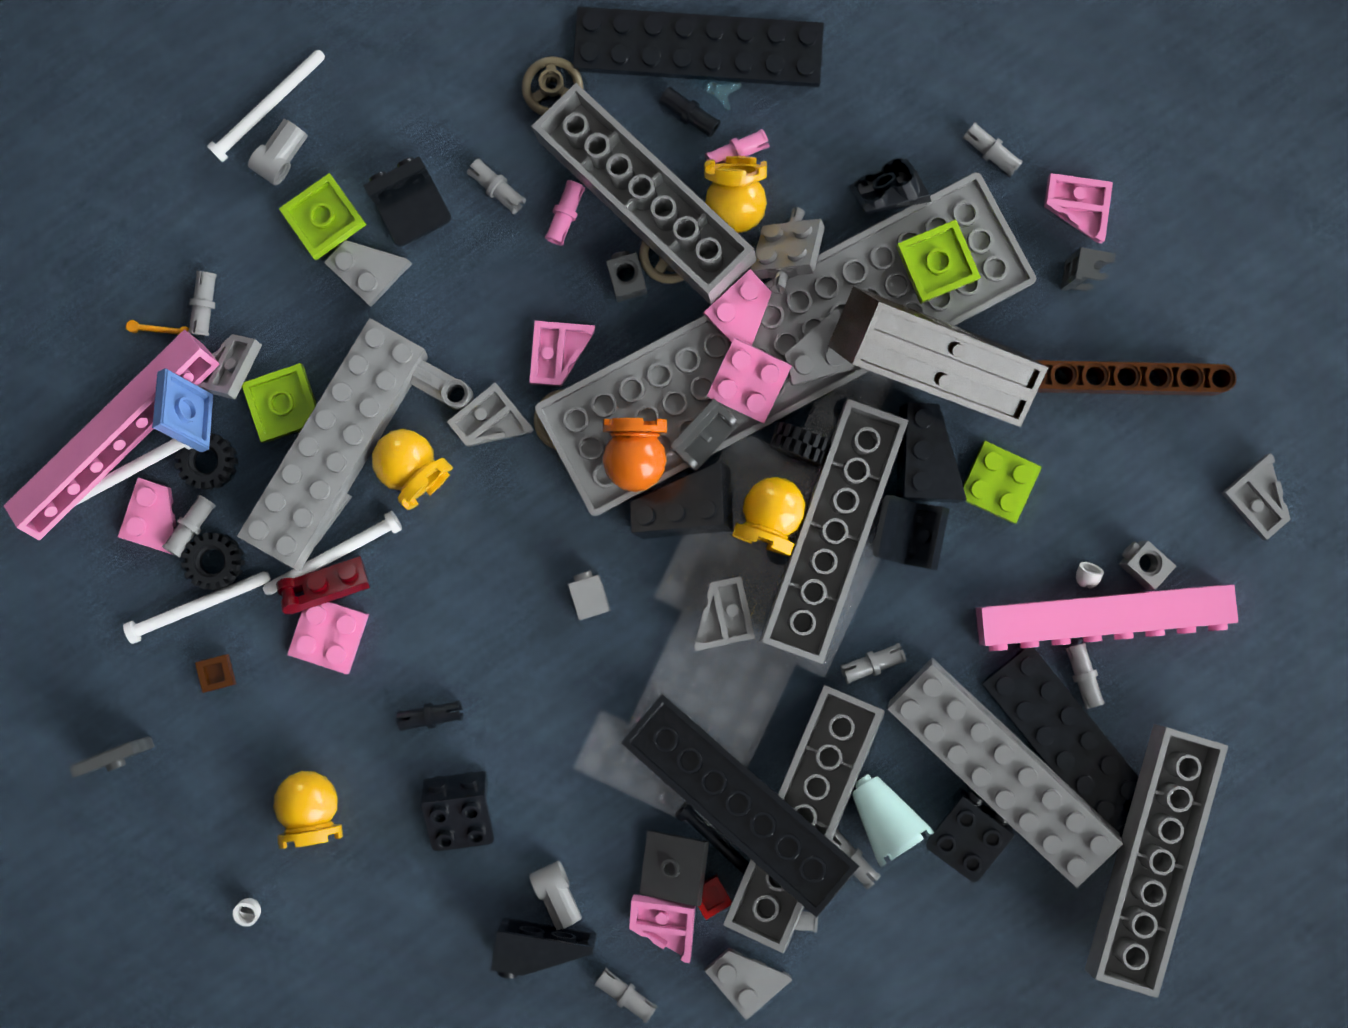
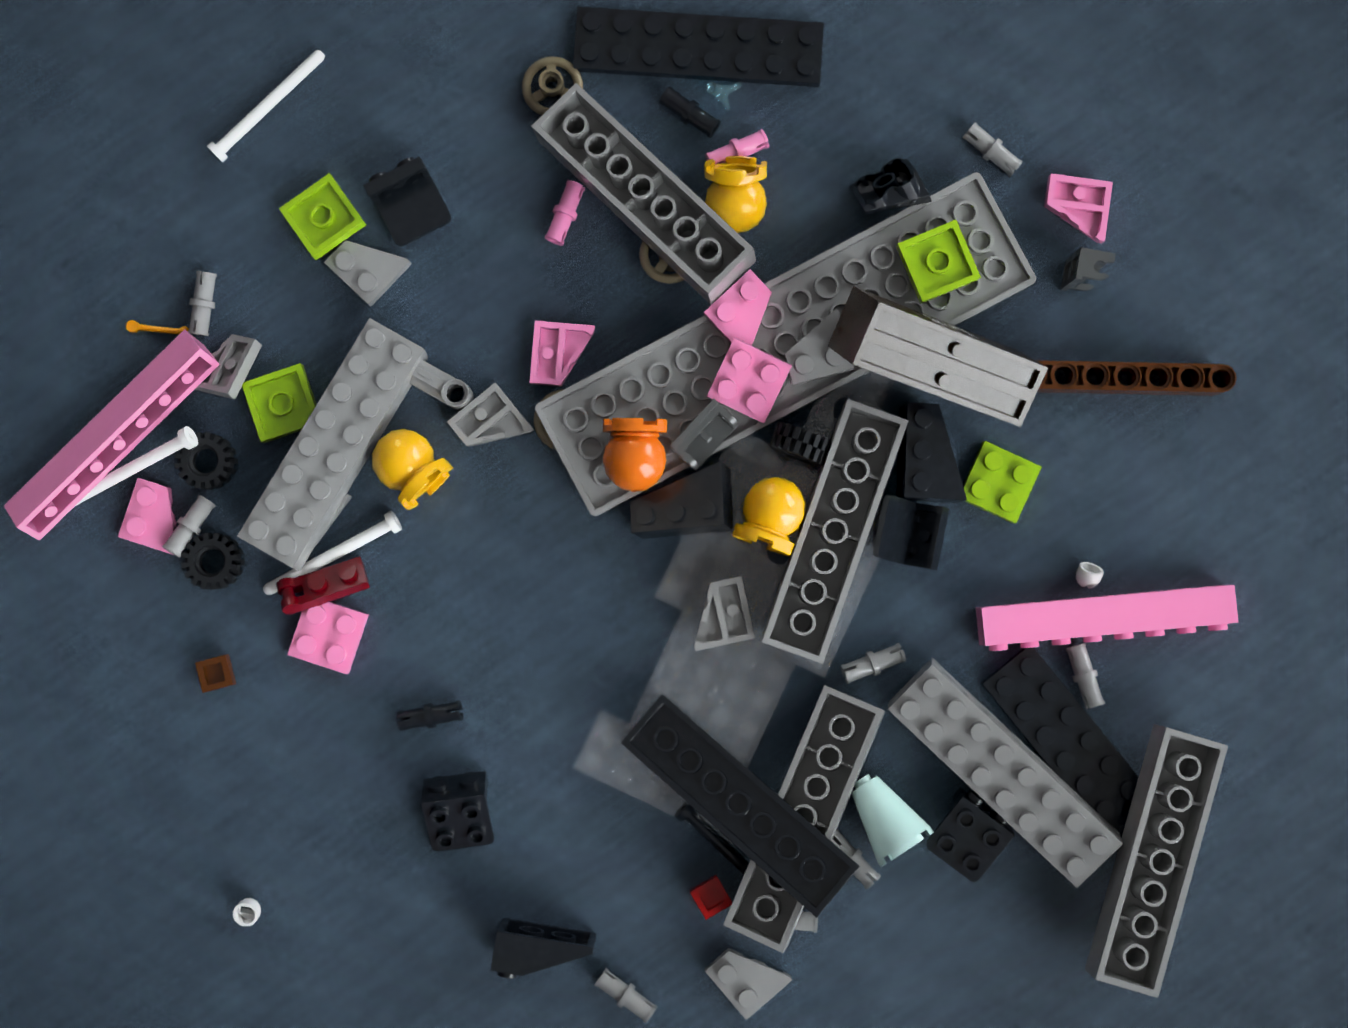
(112, 758): dark grey plate -> none
(134, 631): white bar -> none
(183, 410): medium blue tile -> none
(274, 158): light grey piece -> none
(305, 808): yellow tile -> none
(496, 186): light grey pin -> none
(553, 887): light grey piece -> none
(588, 595): light grey brick -> none
(629, 289): dark grey brick -> none
(664, 923): bright pink wing -> none
(674, 867): dark grey plate -> none
(788, 249): light grey plate -> none
(1159, 567): light grey brick -> none
(1259, 498): light grey wing -> none

